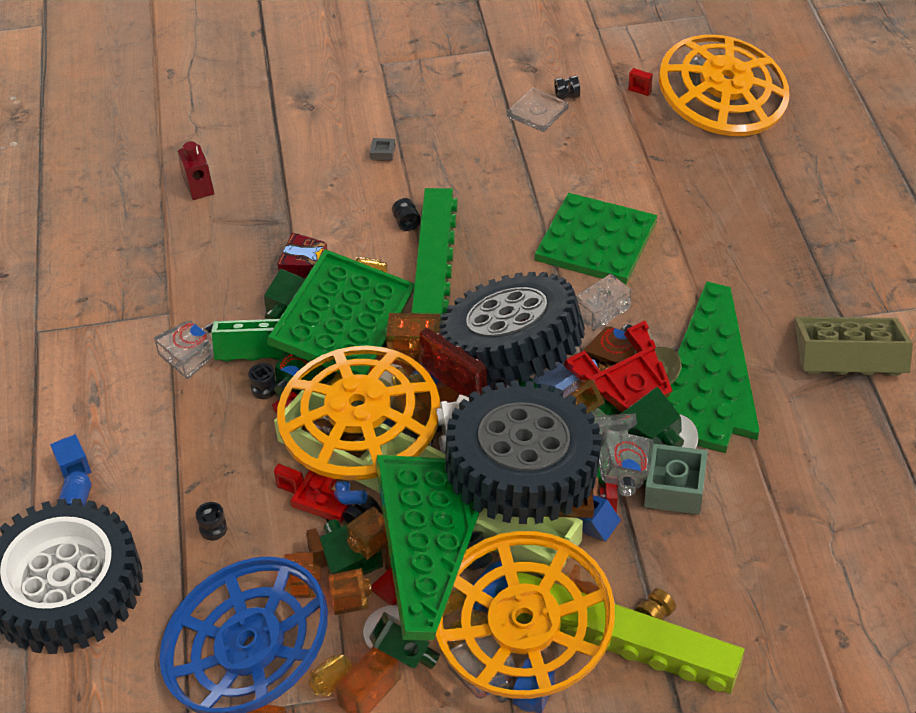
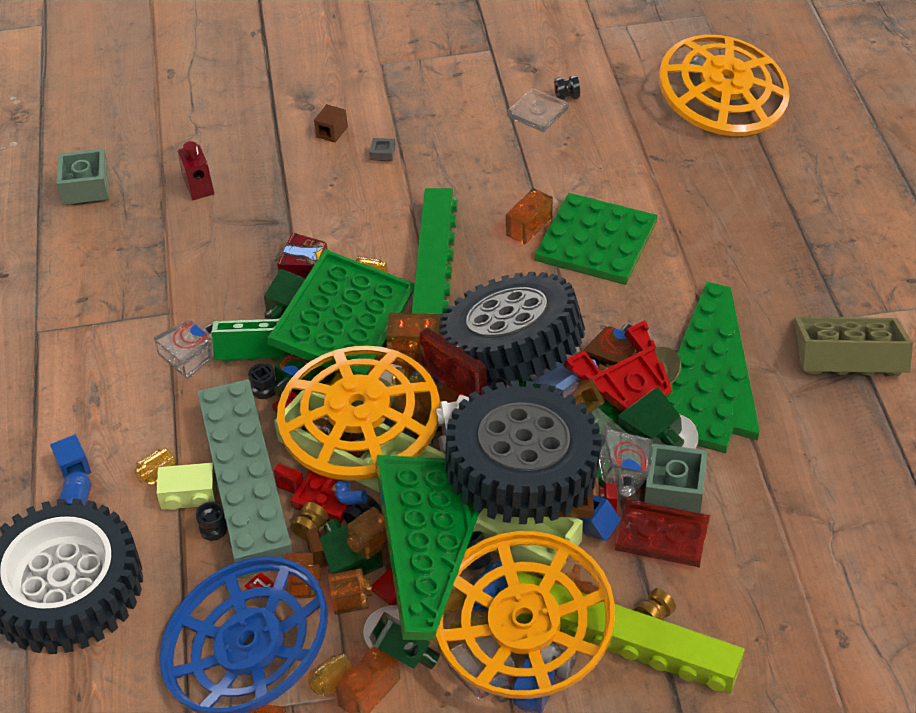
(83, 176): none -> sand green brick
(148, 466): none -> clear yellow brick
(186, 486): none -> yellowish green brick
(244, 473): none -> sand green brick
(259, 580): none -> red sticker
(311, 517): none -> pearl gold wheel
(330, 123): none -> reddish brown brick
(406, 214): black wheel -> none
(529, 216): none -> clear orange brick
(552, 652): none -> light grey wheel
(603, 301): clear brick -> none
(618, 423): clear plate -> none
(640, 81): red plate -> none
(662, 533): none -> clear red plate

